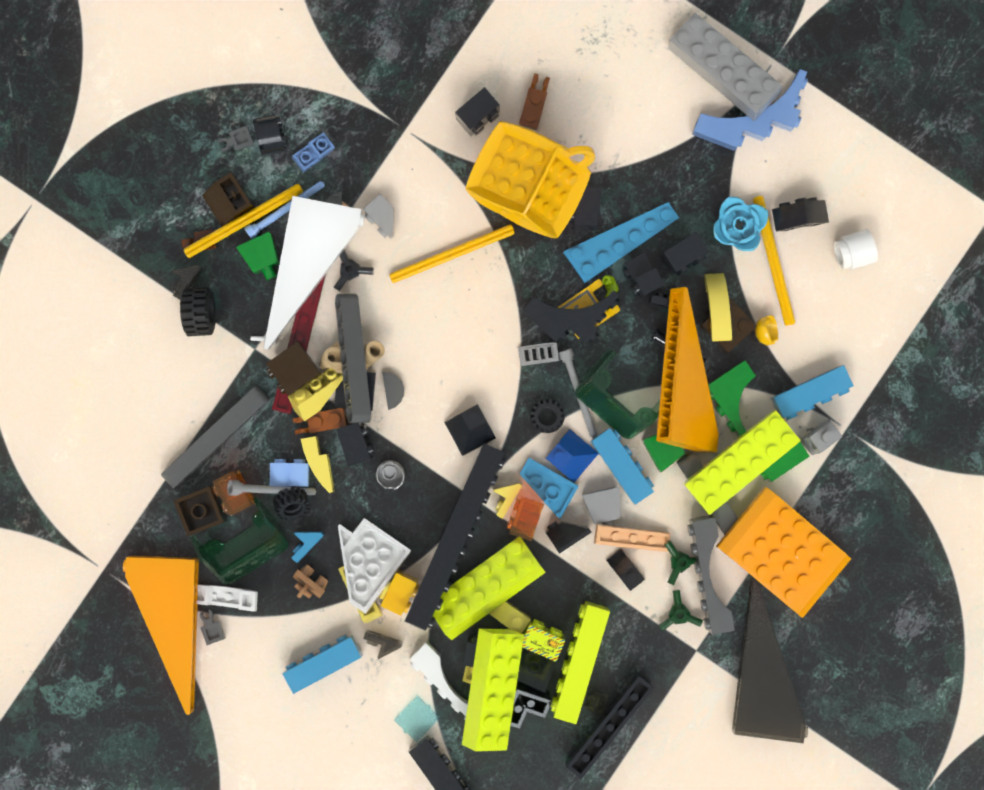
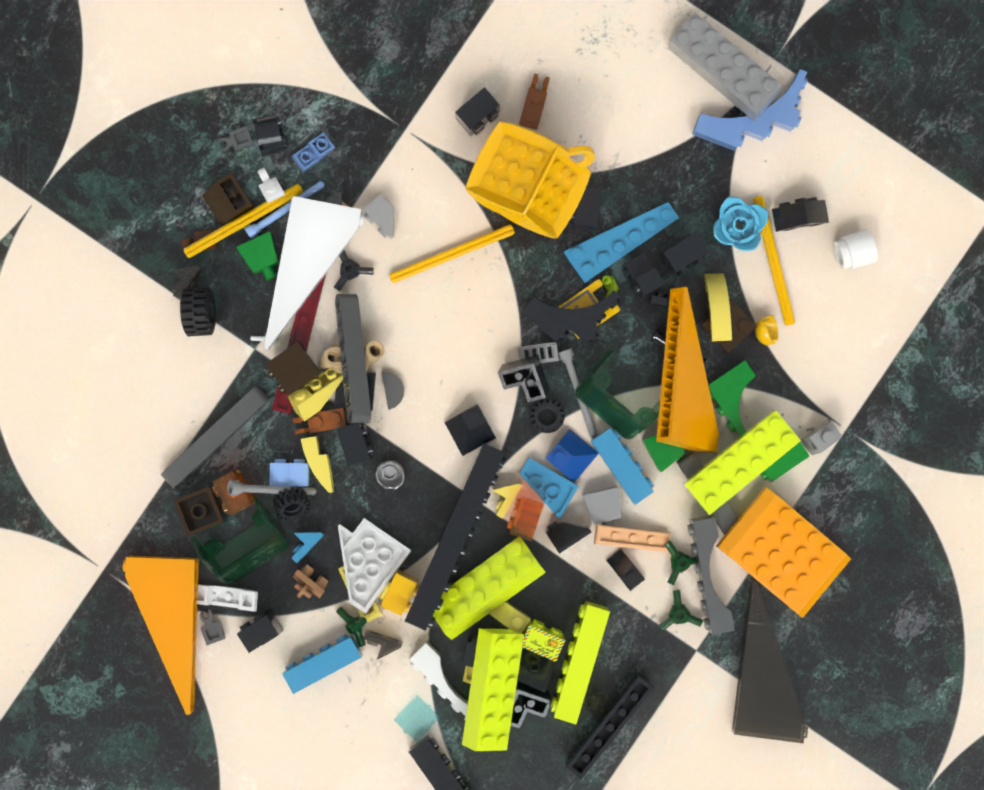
(260, 631): none -> black brick
(270, 187): none -> white plate
(353, 625): none -> dark green piece
(527, 373): none -> black brick
(812, 391): dark azure brick -> none

